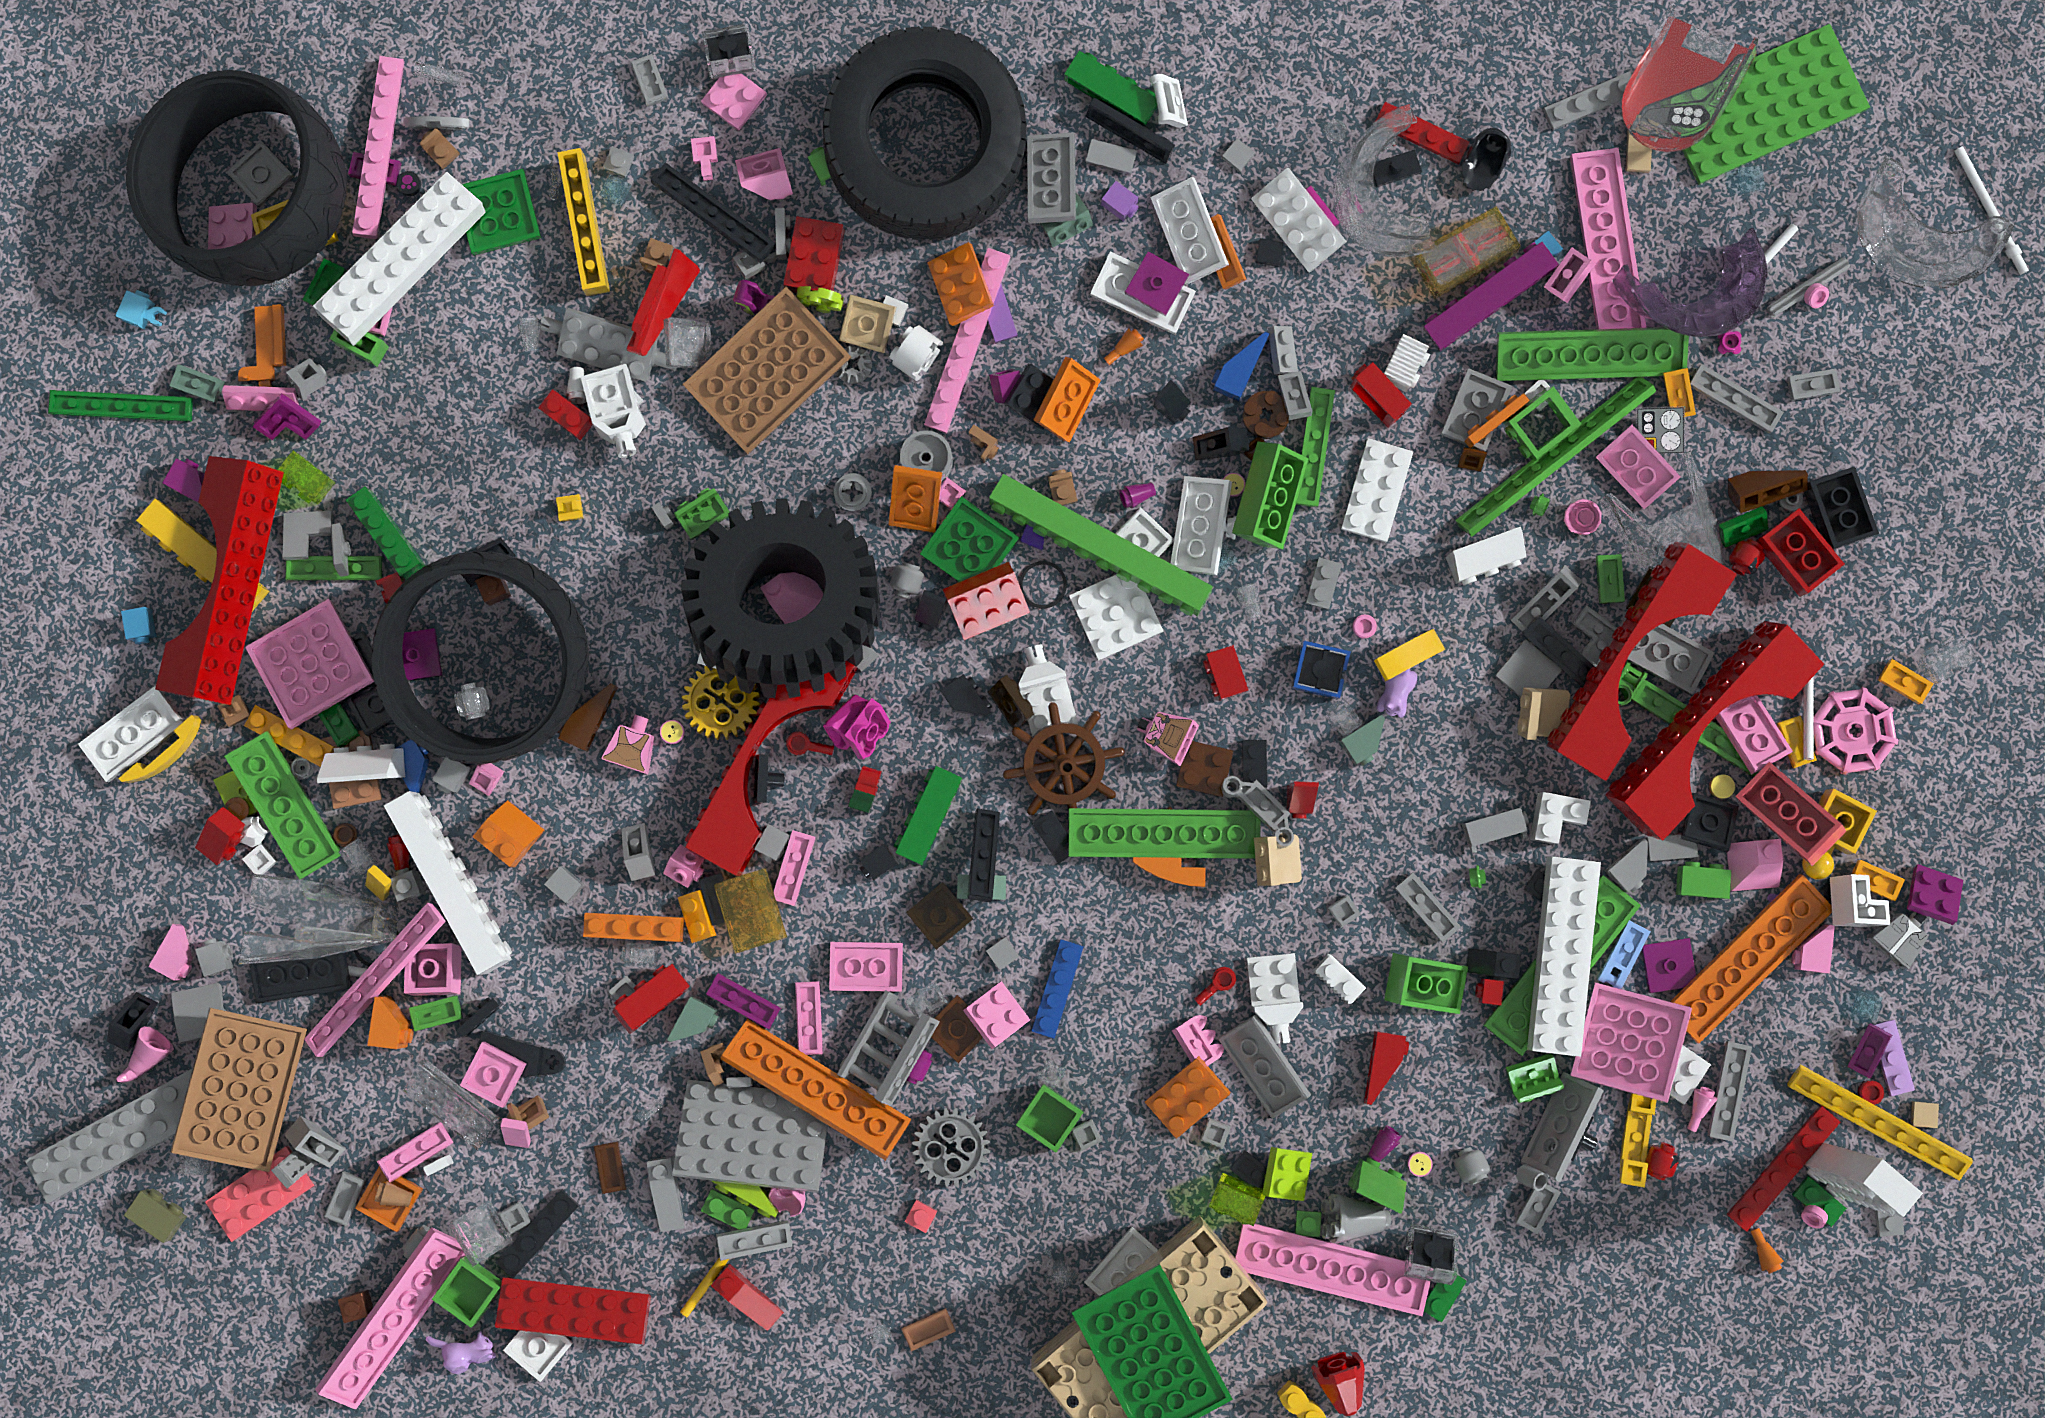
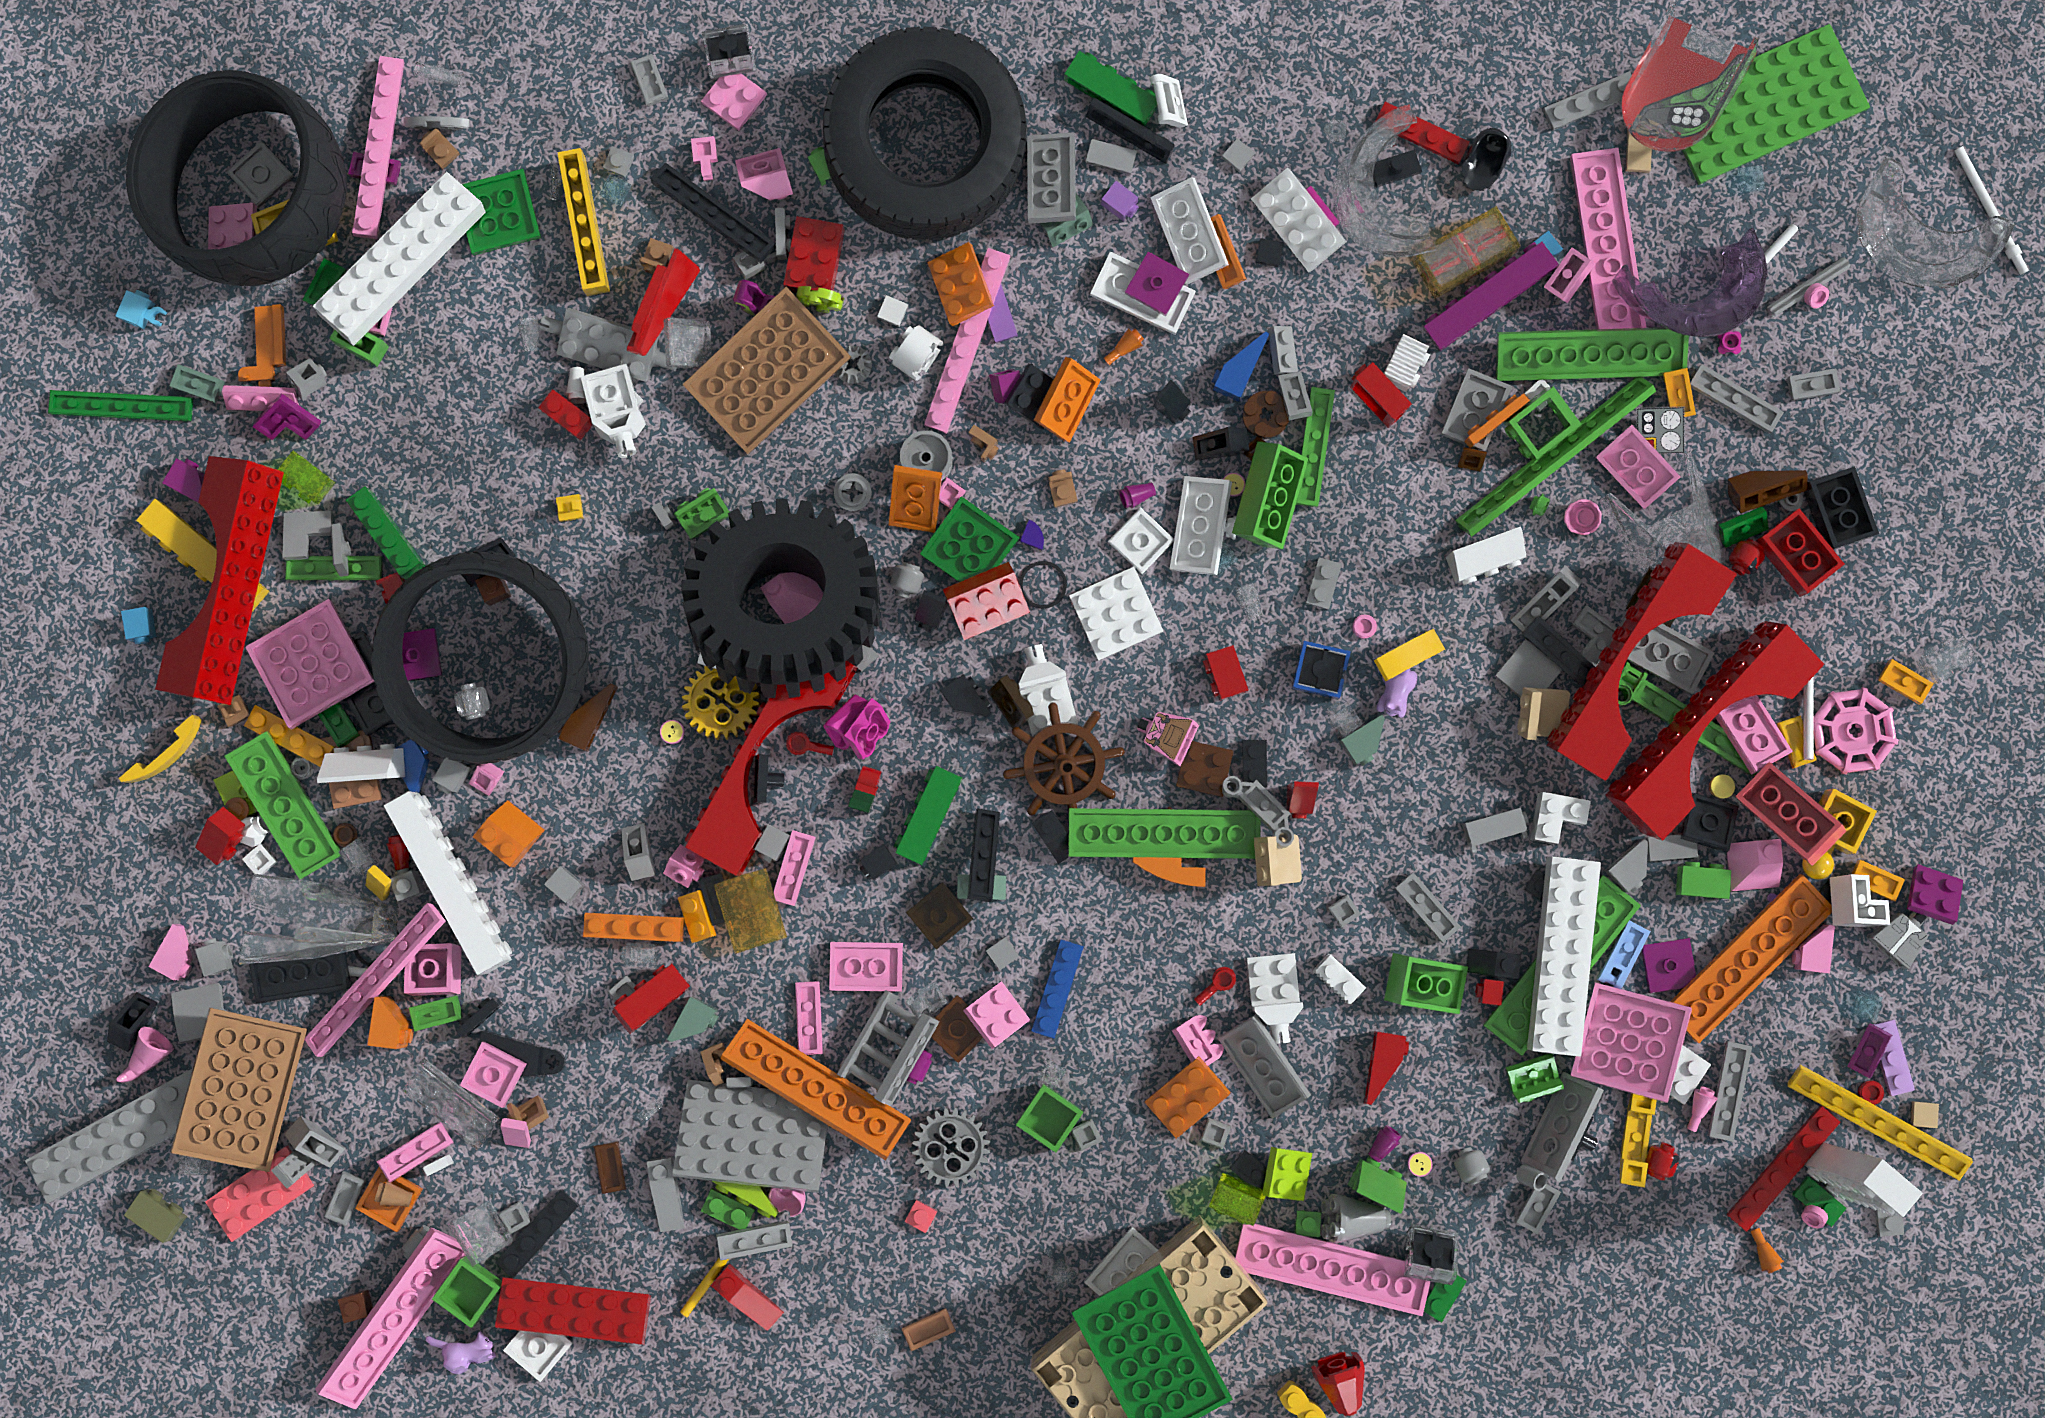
(131, 734): white plate -> none
(408, 183): black tile -> none
(631, 746): torso -> none
(743, 1001): magenta plate -> none
(867, 323): tan tile -> none
(1100, 545): bright green brick -> none
(1377, 490): white plate -> none
(1477, 877): bright green plate -> none
(1610, 579): bright green plate -> none

